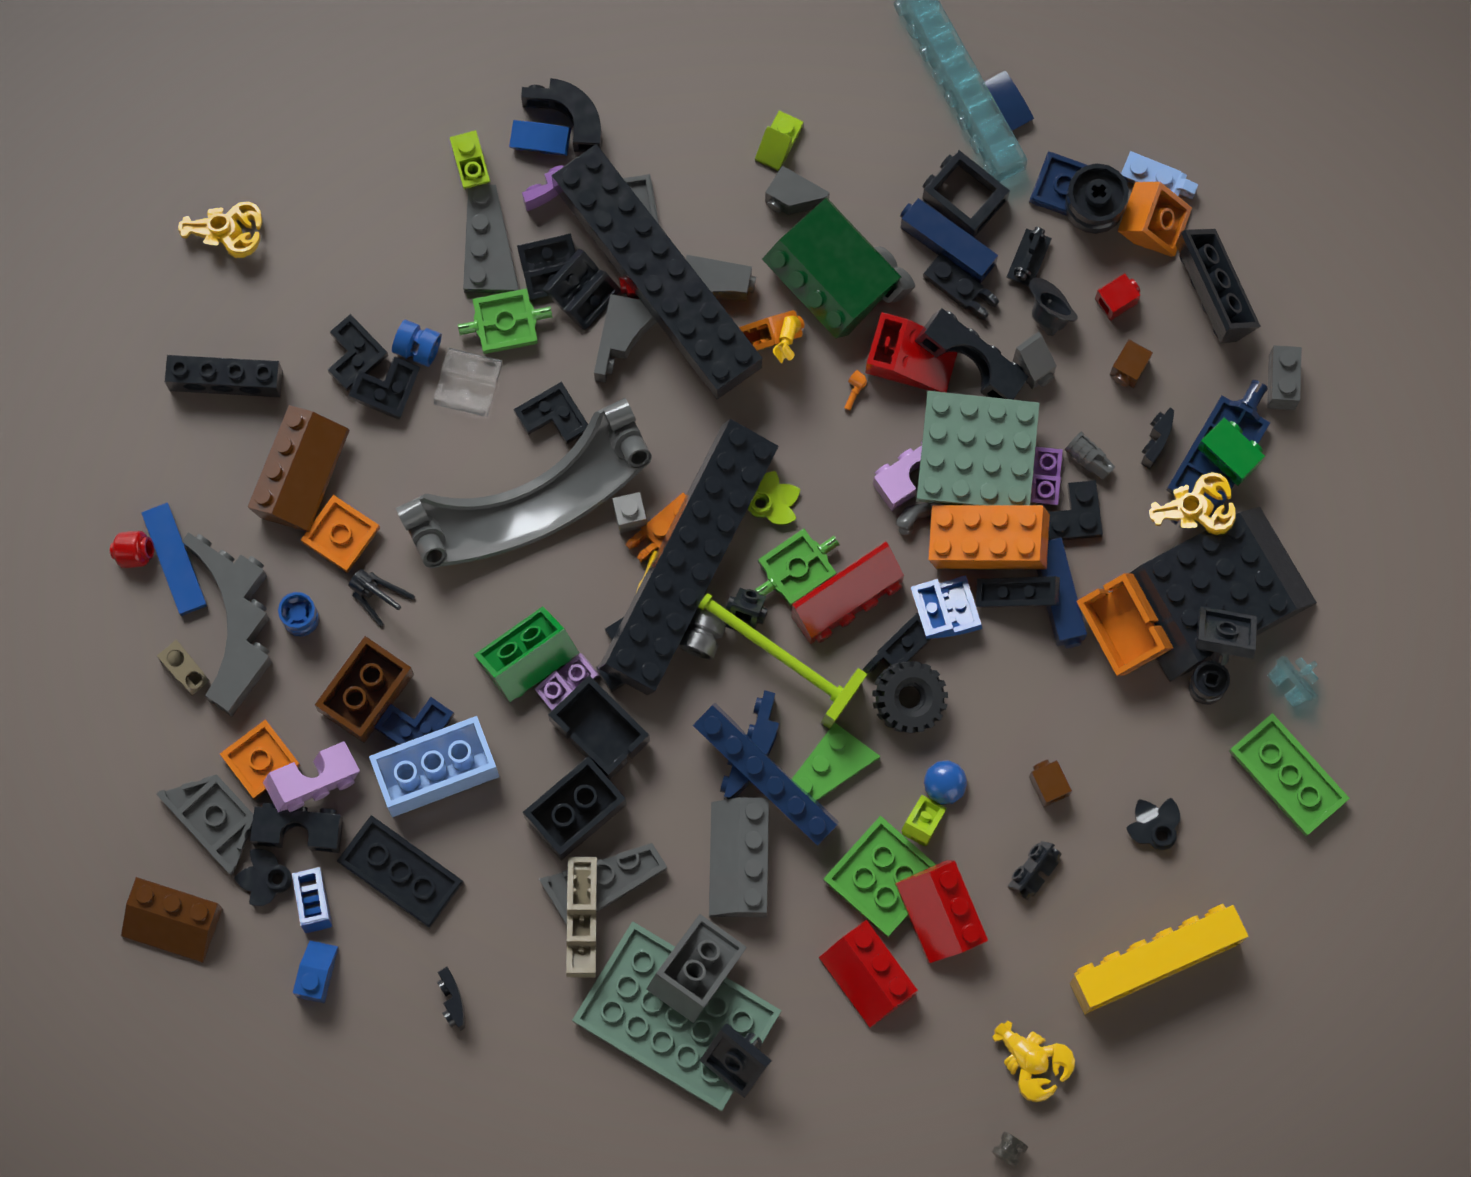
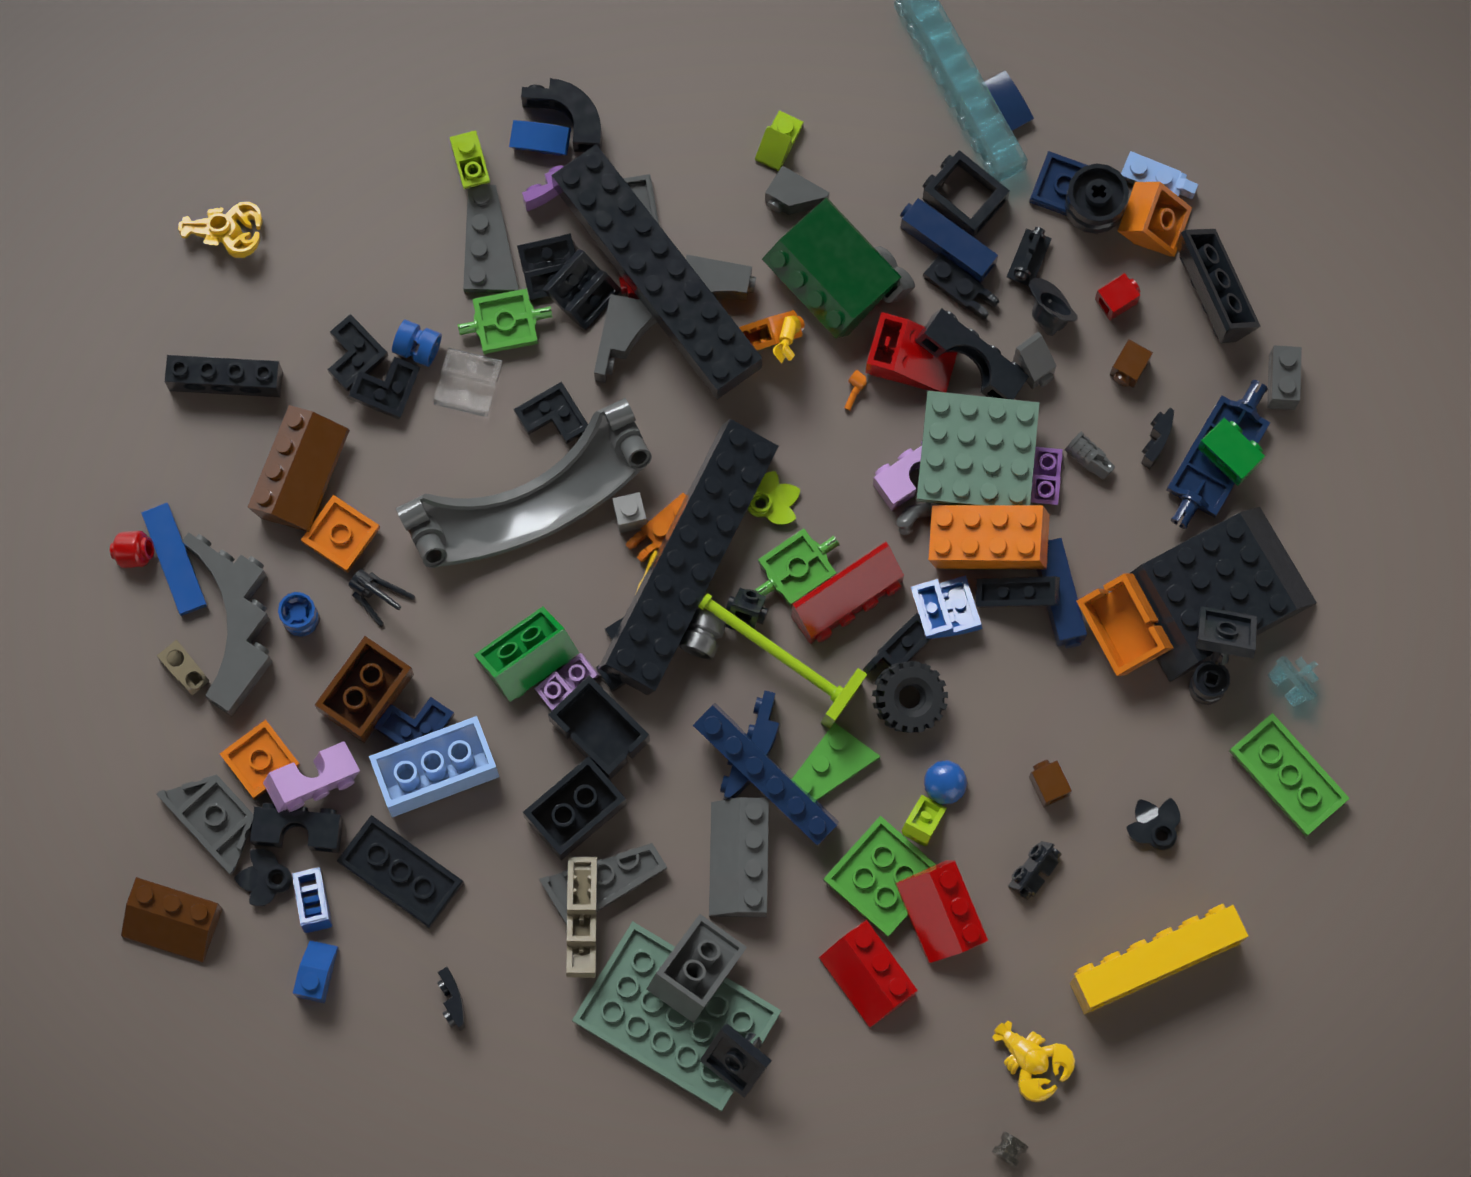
(1084, 515): black plate -> none
(1196, 507): yellow animal -> none

